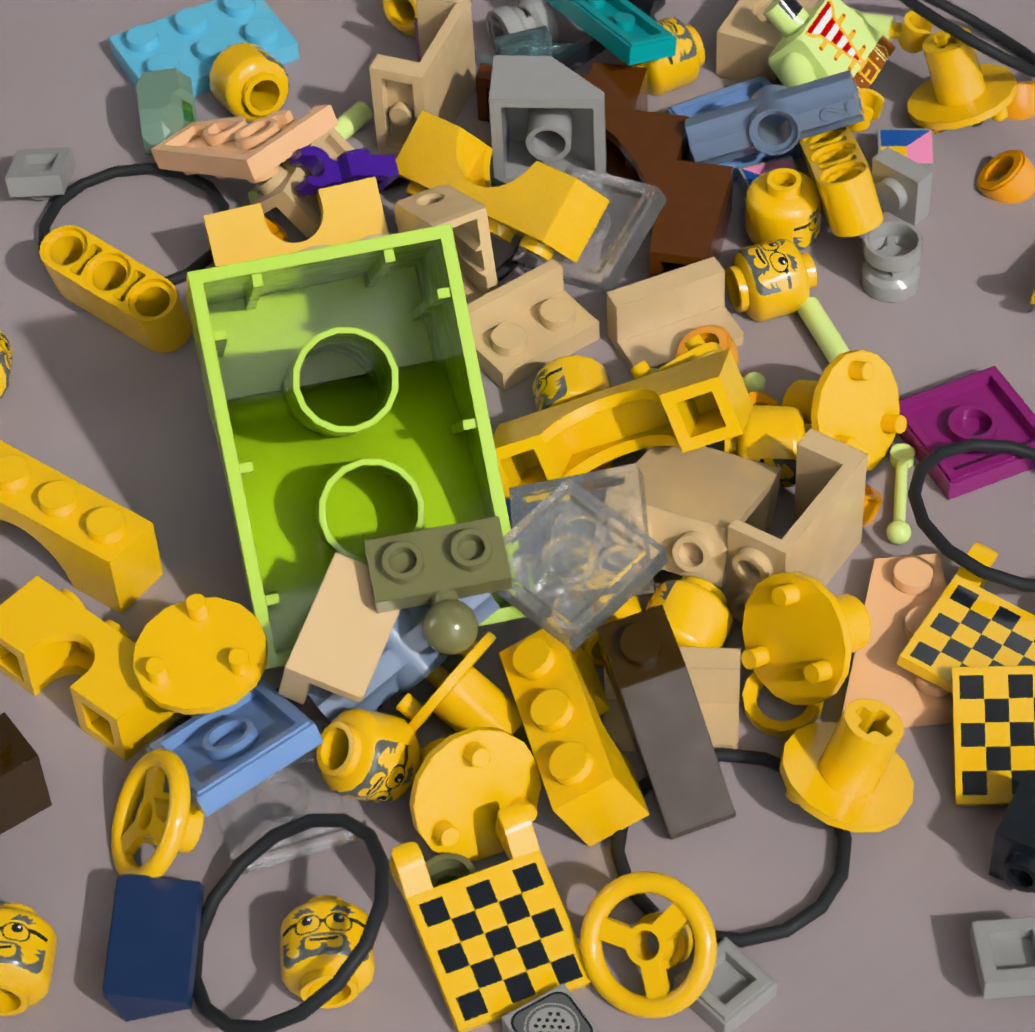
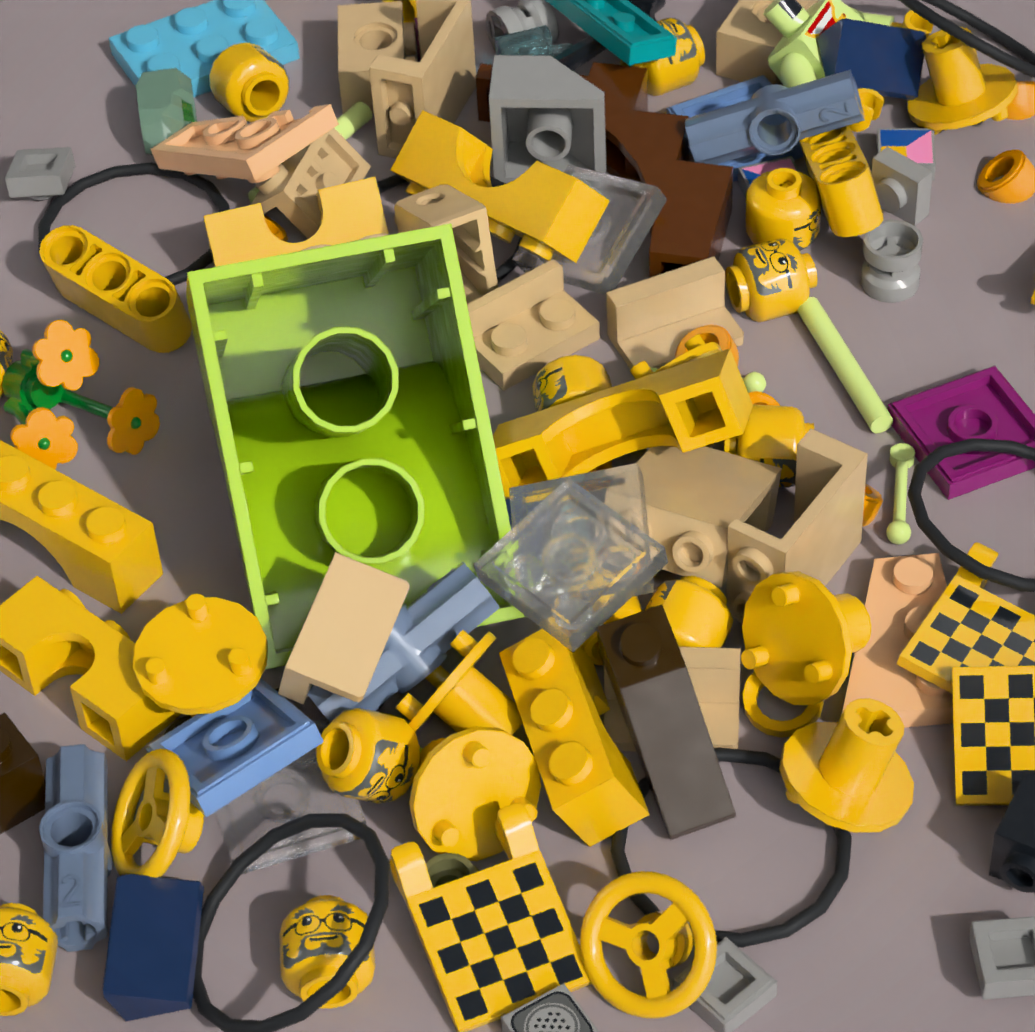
(49, 377): none -> light orange plant
(76, 847): none -> sand blue piece
(349, 167): dark purple plate -> none
(363, 34): none -> tan brick
(439, 569): olive plate -> none
(852, 403): yellow piece -> none
(877, 54): none -> dark blue slope

